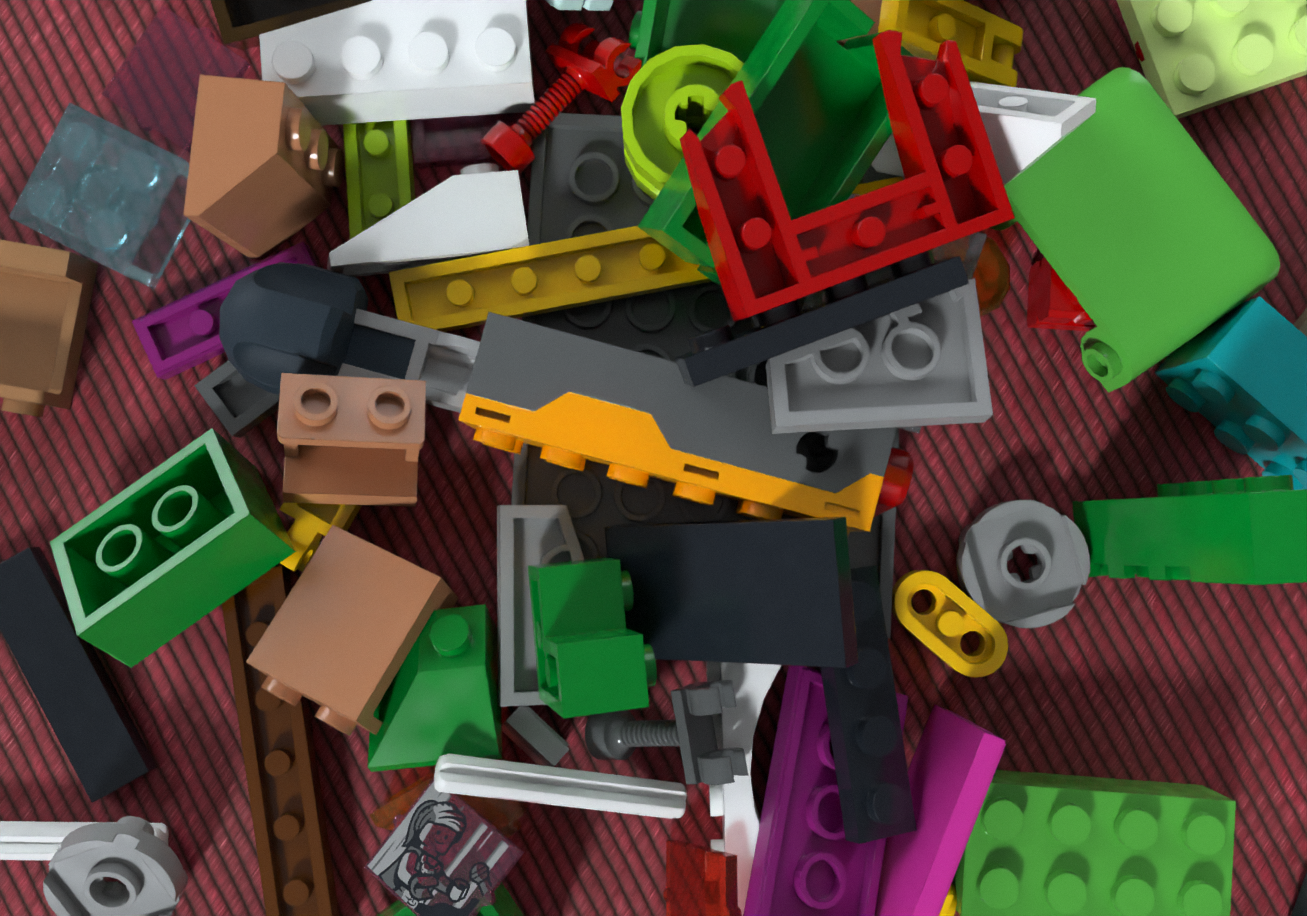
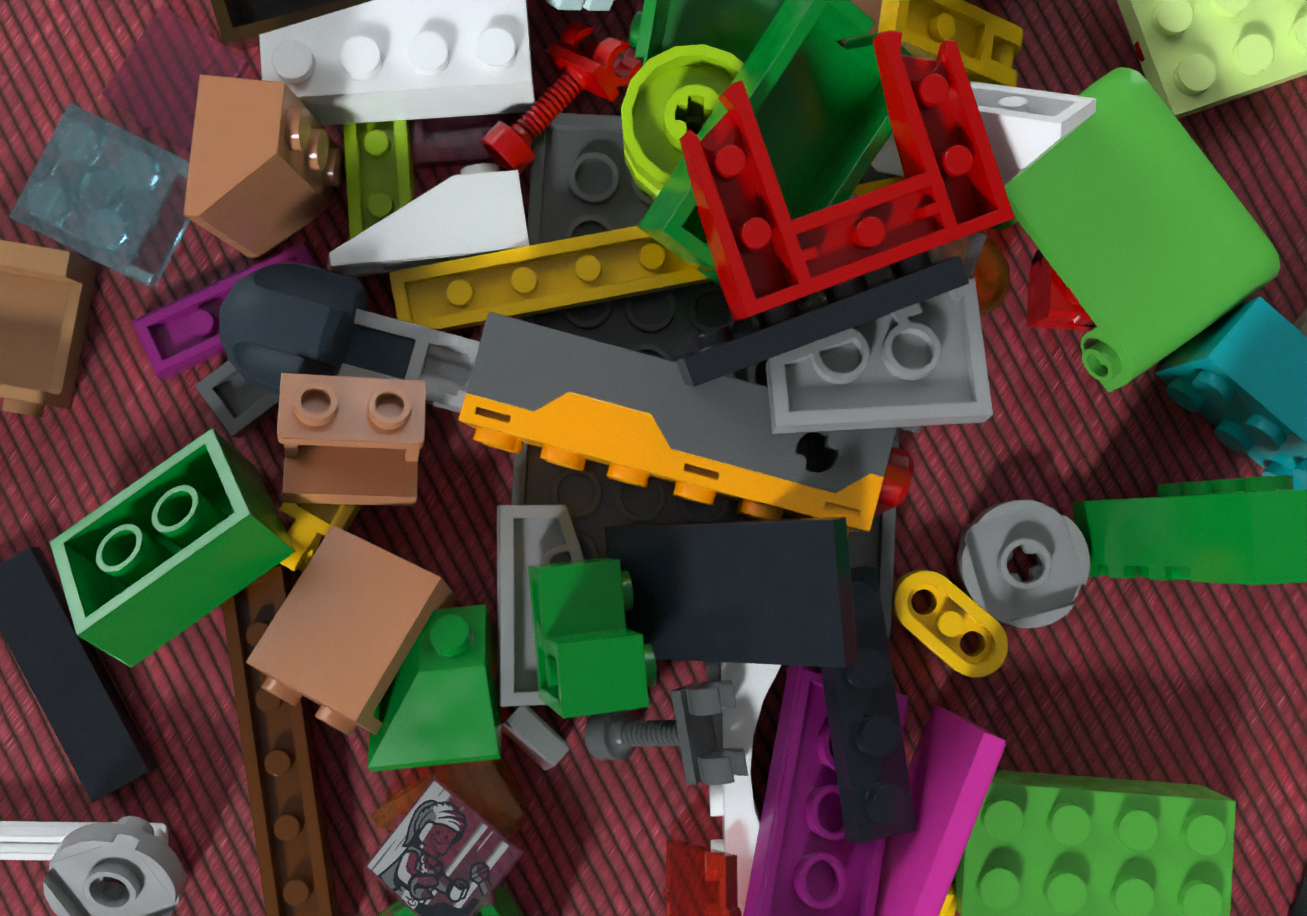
(559, 786): white axle -> none

